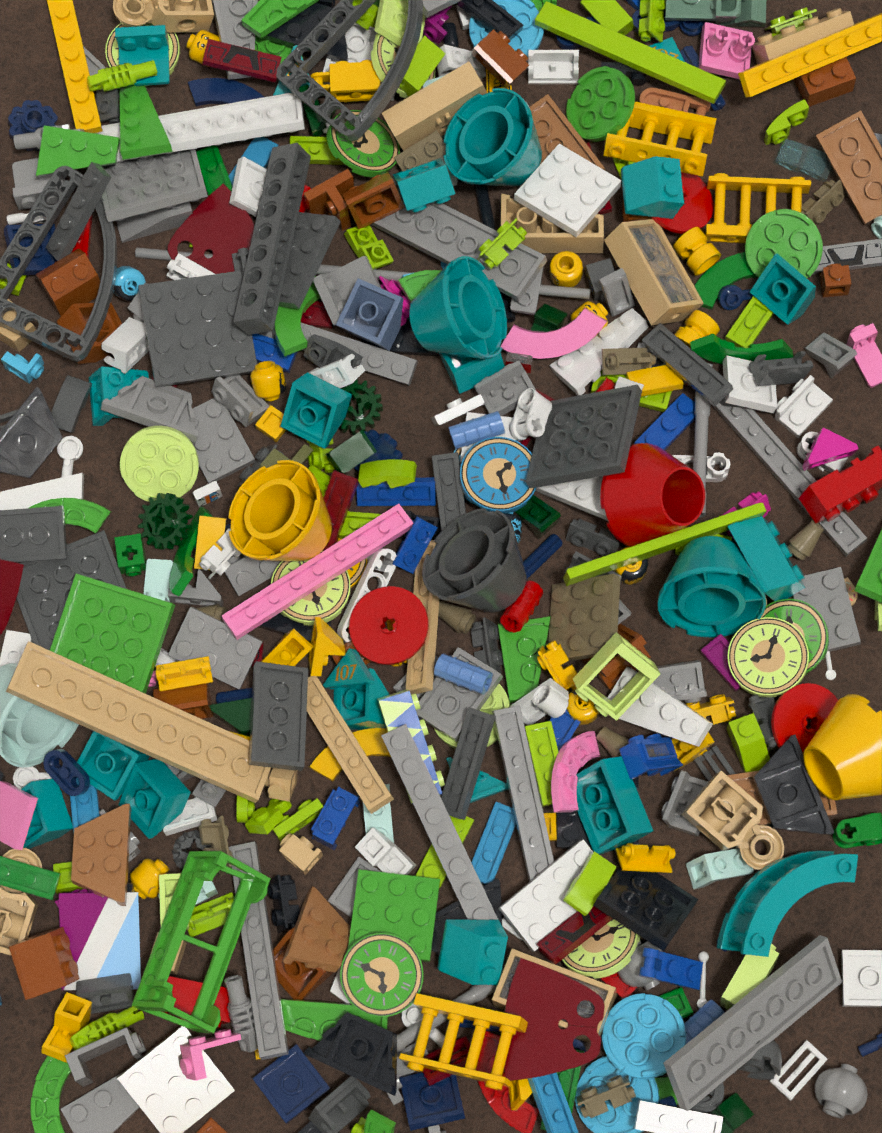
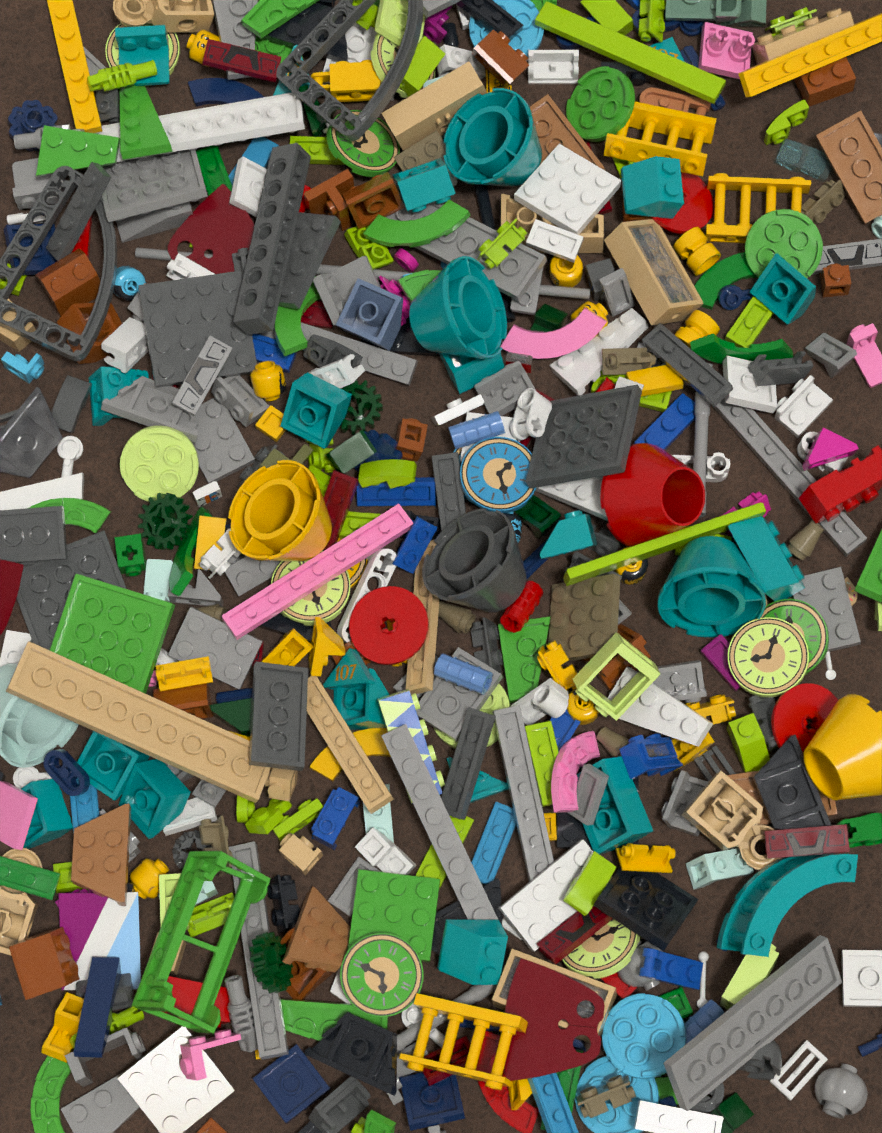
(97, 1007): none -> dark blue slope
(202, 375): none -> light grey tile
(268, 964): none -> dark green gear
(406, 260): none -> dark pink tile
(414, 430): none -> dark orange brick
(418, 231): none -> bright green tile
(554, 241): none -> white plate
(570, 535): none -> teal slope
(589, 793): none -> light grey tile
(806, 841): none -> dark red tile

